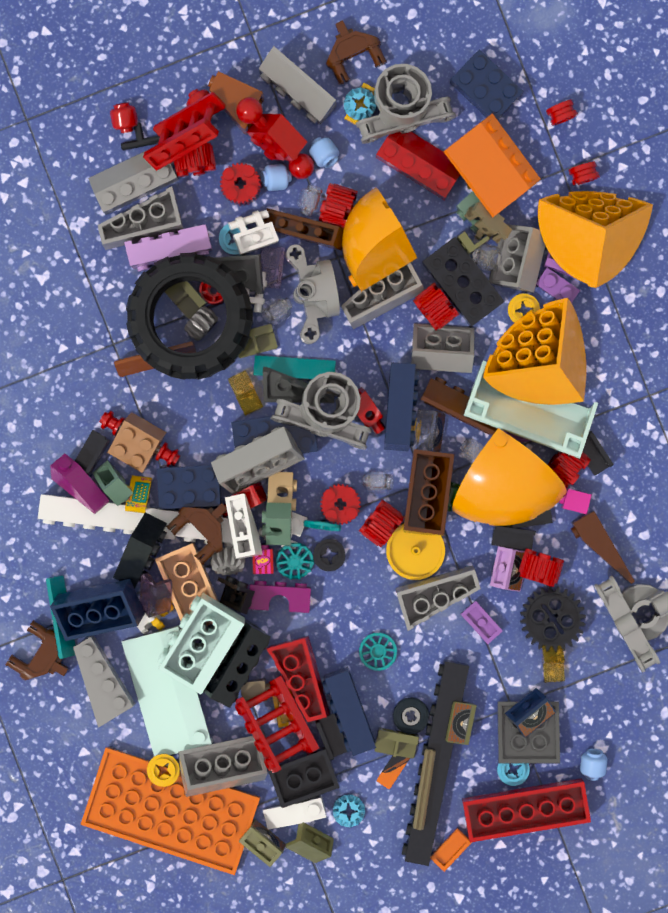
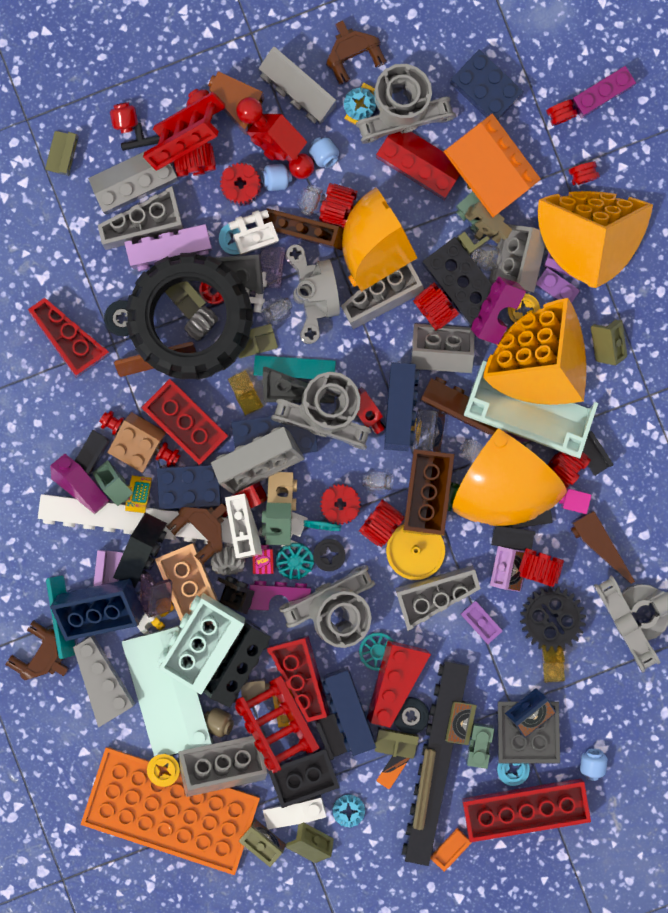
(62, 153): none -> olive panel
(69, 340): none -> red wedge
(106, 566): none -> lavender panel
(111, 321): none -> black bush
(185, 421): none -> red brick
(219, 722): none -> dark tan head
(329, 597): none -> light grey piece
(395, 680): none -> red wedge
(483, 737): none -> sand green brick
(503, 294): none -> magenta arch
(603, 91): none -> magenta arch
(609, 342): none -> olive panel

